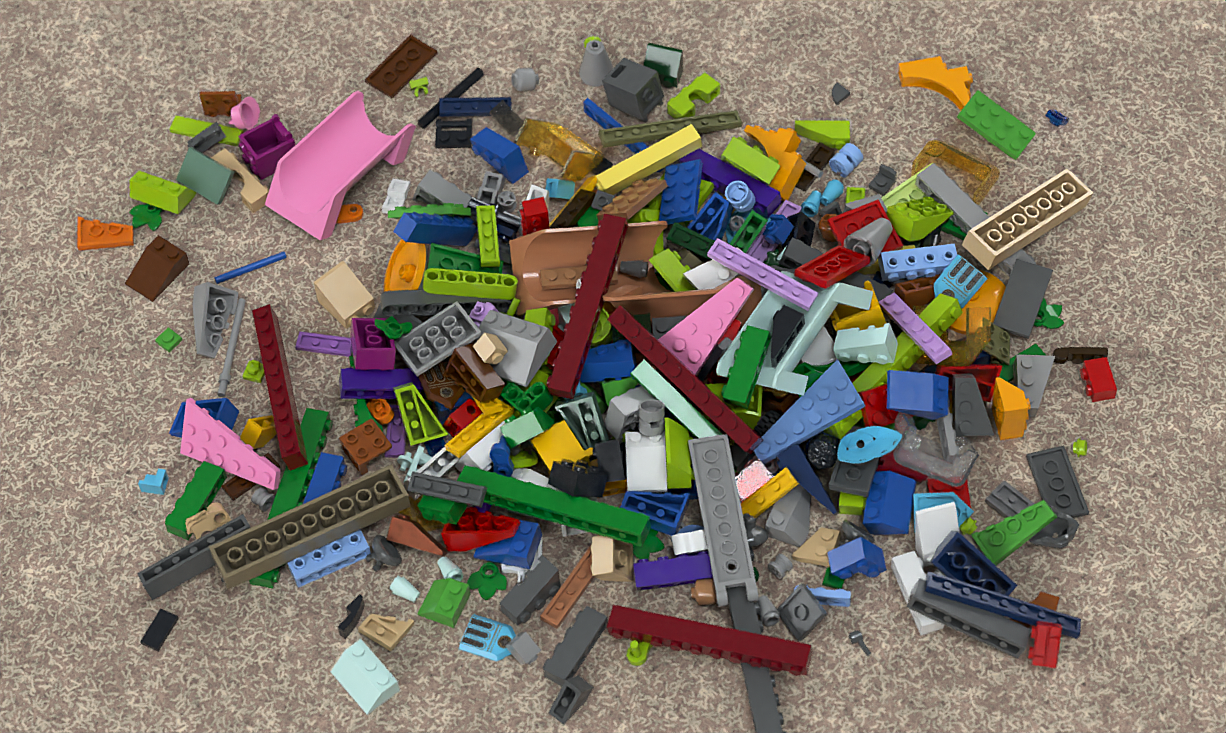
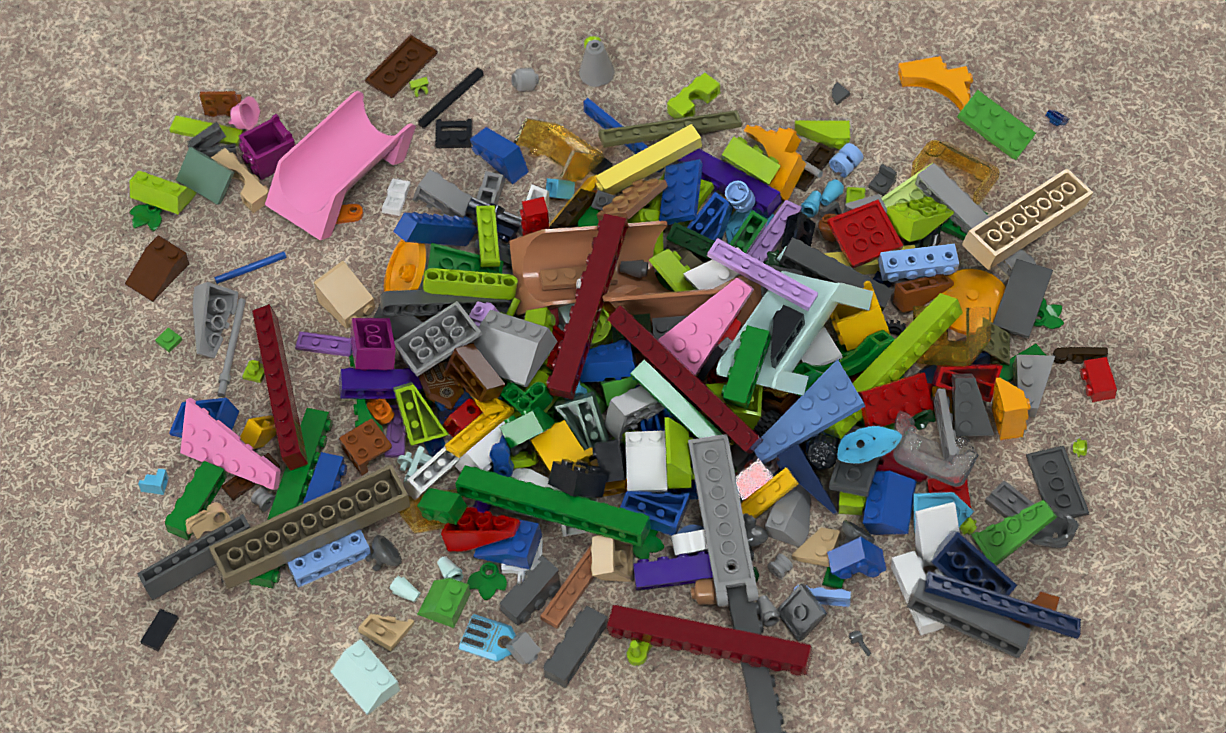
(103, 235): orange wing -> none
(211, 151): none -> dark grey pin
(354, 613): black slope -> none
(393, 328): green plate -> none
(412, 534): copper slope -> none
(447, 208): bright green plate -> none
(447, 489): dark grey tile -> none
(469, 106): dark blue tile -> none
(490, 348): tan brick -> none
(505, 197): light grey wheel -> none
(506, 118): clear smoke plate -> none
(570, 698): dark grey slope -> none
(633, 89): dark grey container -> none
(651, 417): light grey wheel -> none
(666, 62): slope -> none
(736, 219): light grey hinge -> none
(777, 229): blue brick -> none
(832, 266): red plate -> none
(866, 345): light aqua wedge -> none
(870, 239): light grey cone -> none
(915, 328): lavender plate -> none
(917, 393): blue slope -> none
(959, 281): medium azure tile -> none
(1046, 644): red brick -> none

